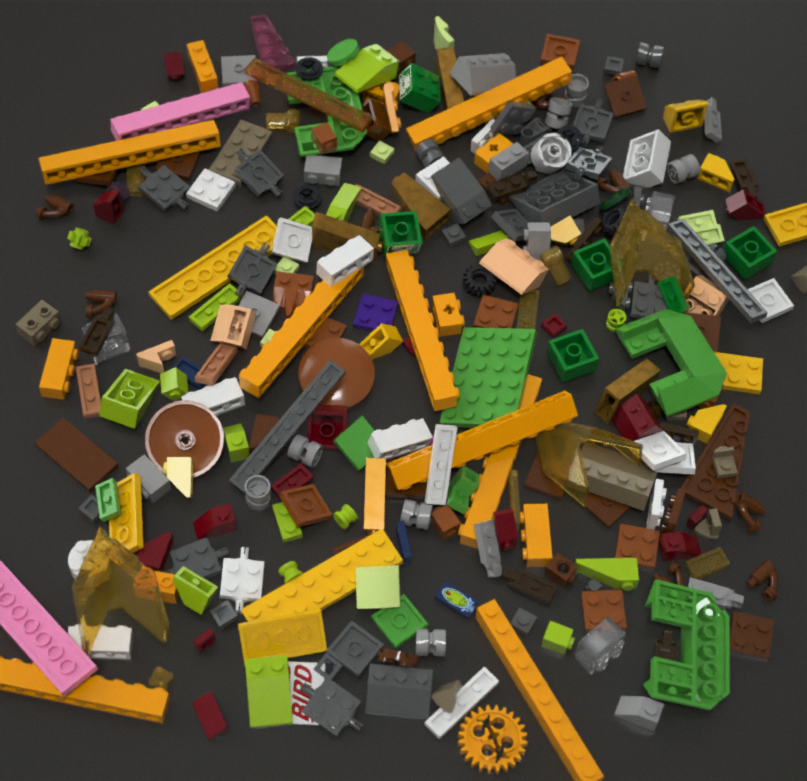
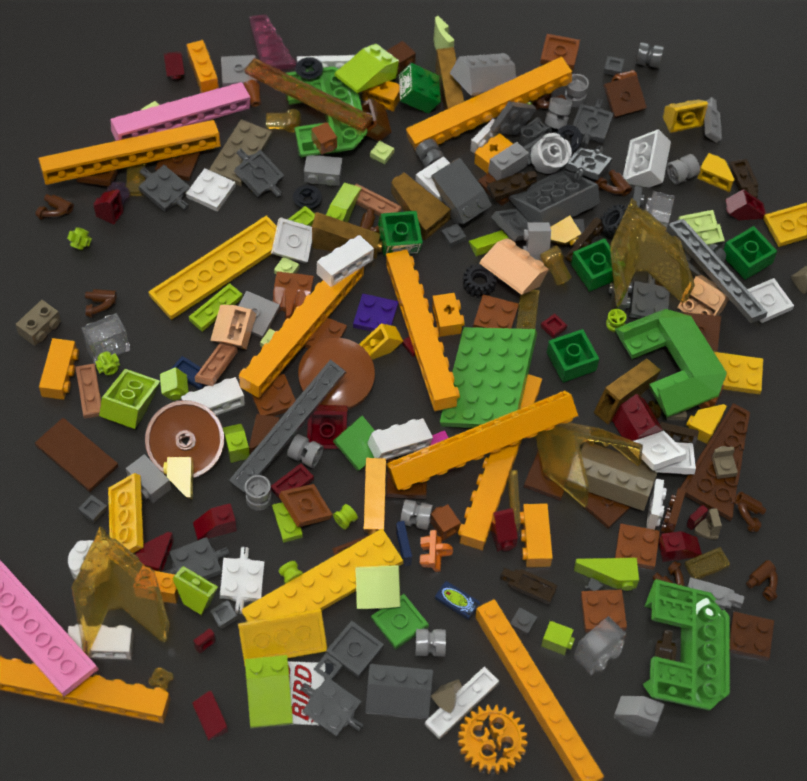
(97, 333): dark brown hinge -> none
(107, 363): none -> lime gear
(108, 500): bright green plate -> none
(153, 356): light nougat slope -> none
(252, 270): dark grey plate -> none
(276, 398): none -> dark orange plate
(342, 52): bright green tile -> none
(391, 107): light orange plate -> none
(403, 659): reddish brown plate -> none
(436, 551): none -> orange hips
(440, 464): white plate -> none
(461, 488): bright green brick -> none
(488, 547): light grey hinge -> none
(561, 563): reddish brown brick -> none
(615, 198): dark green tile -> none
(673, 294): green plate -> none

